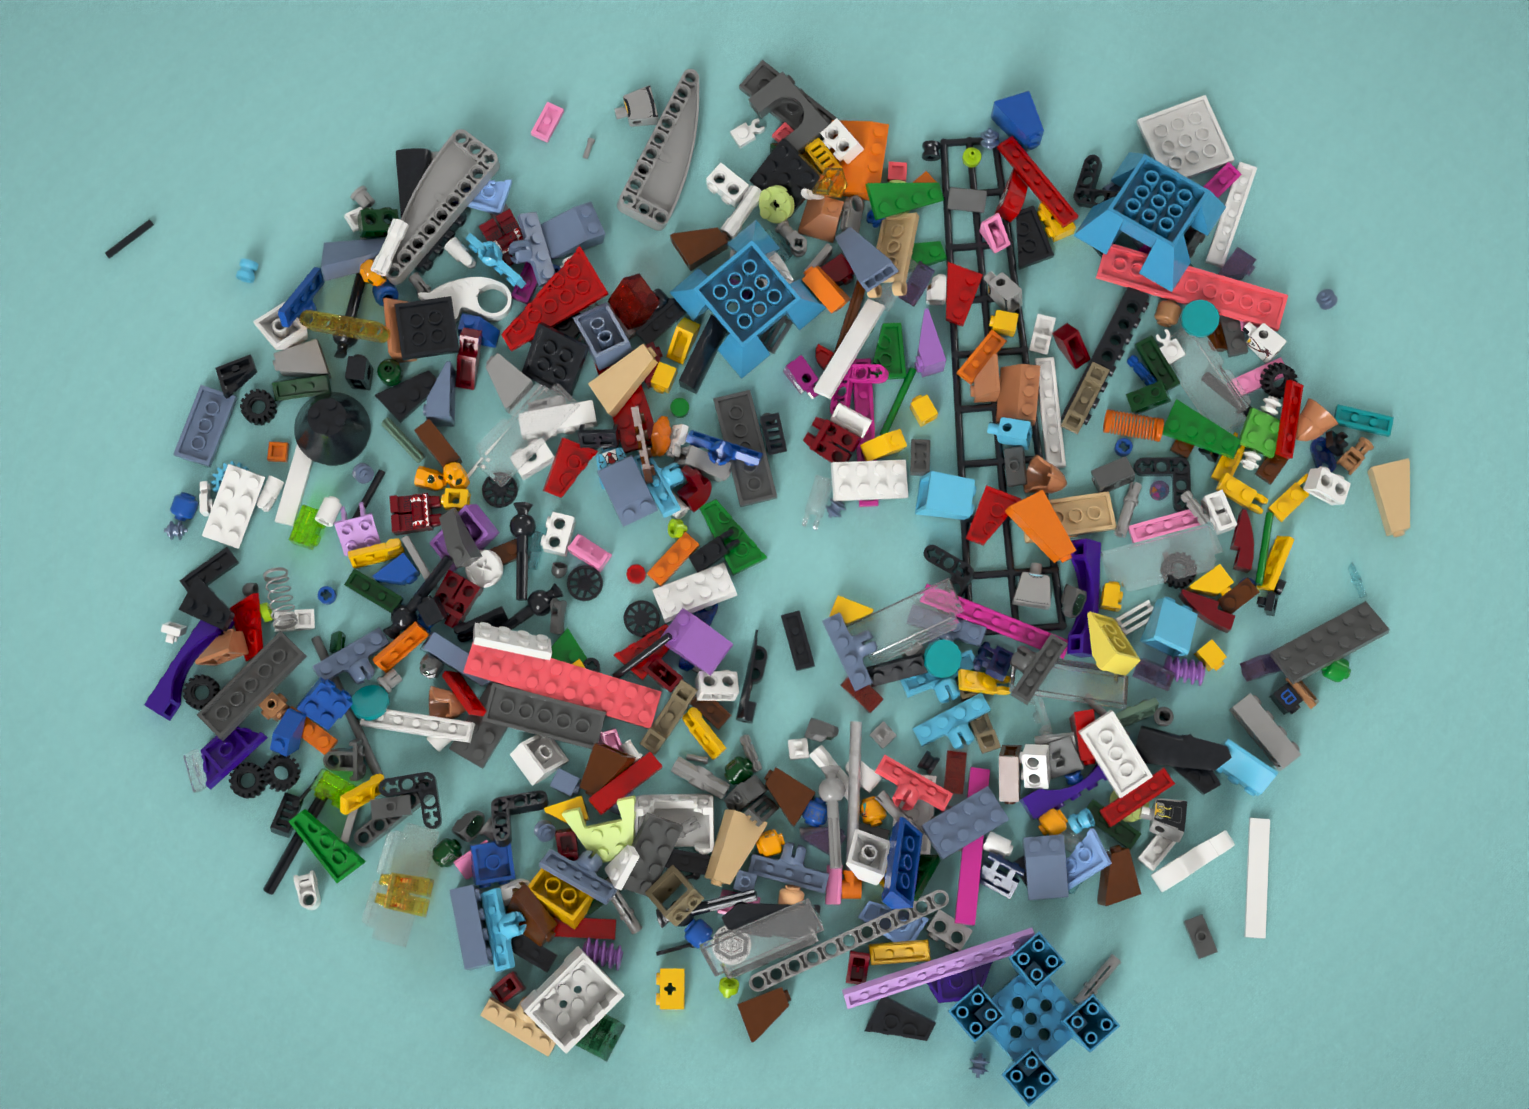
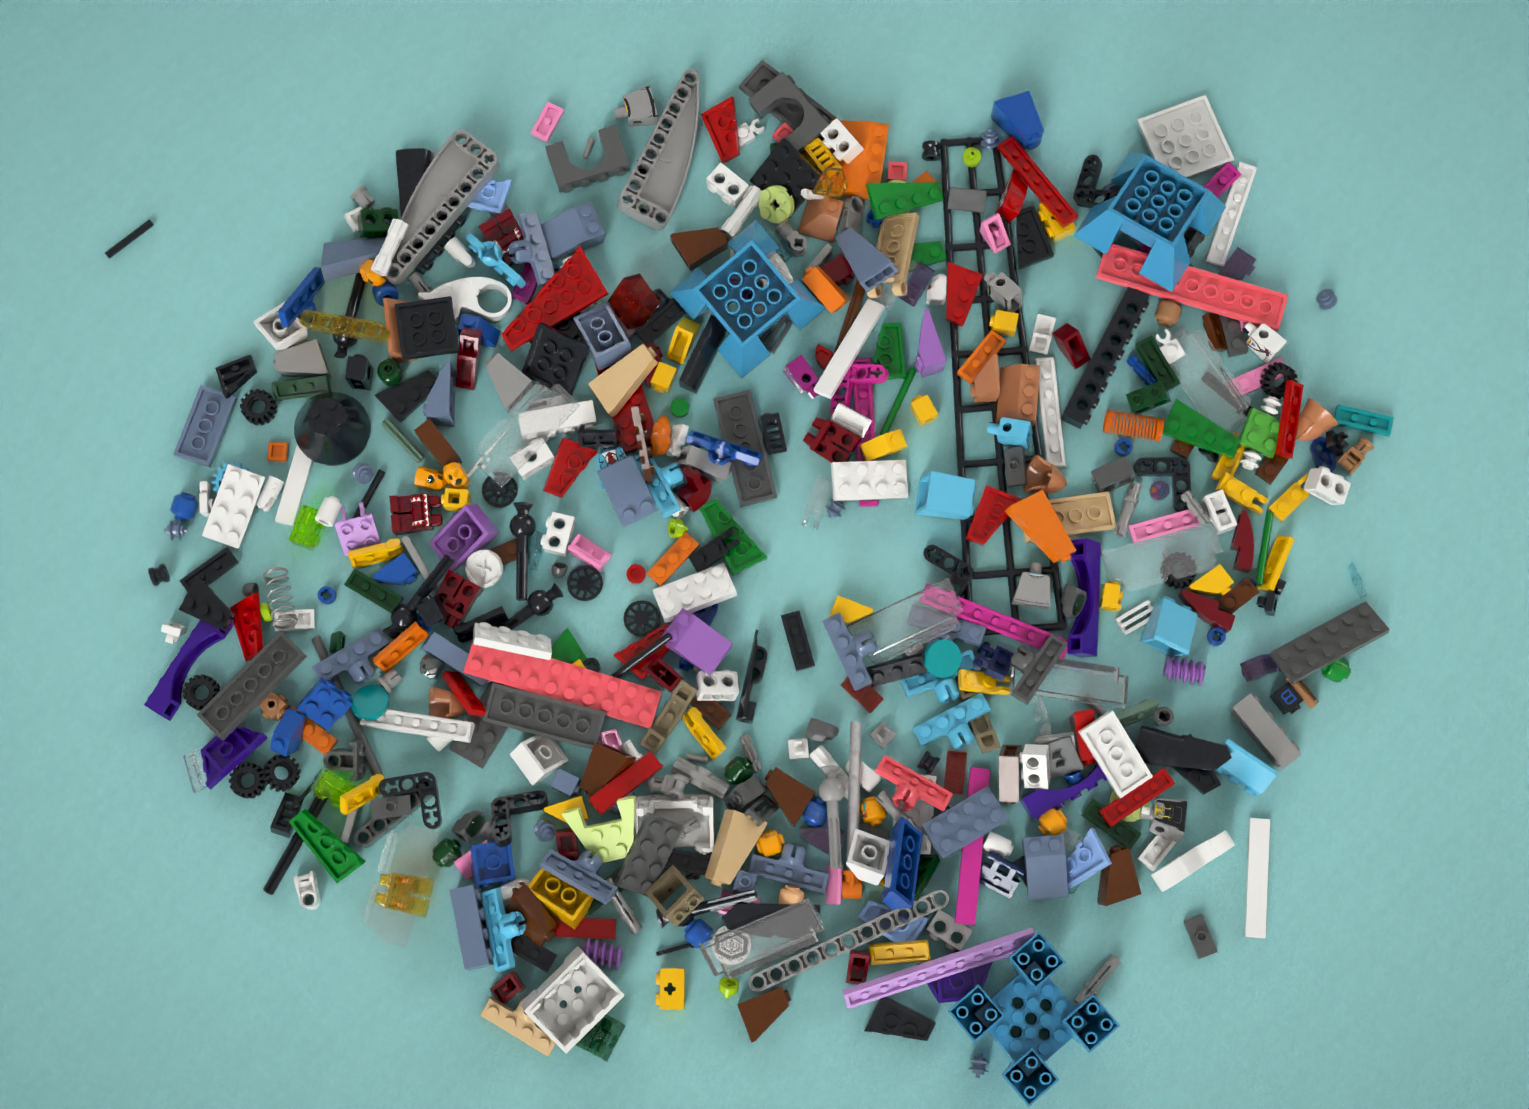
(159, 574): none -> black wheel
(224, 649): nougat slope -> none
(247, 270): medium azure wheel -> none
(458, 540): dark grey slope -> none
(558, 611): dark grey bar -> none
(570, 177): none -> dark grey arch
(621, 866): white wing -> none
(671, 785): none -> light grey connector
(723, 129): none -> red wing
(920, 457): dark grey plate -> none
(1081, 820): medium azure wheel -> none
(1085, 398): dark tan slope -> none
(1110, 645): light yellow slope -> none
(1154, 674): clear purple slope -> none
(1200, 318): teal tile -> none
(1210, 634): none -> blue bush
(1211, 656): yellow brick -> none
(1392, 494): tan slope -> none

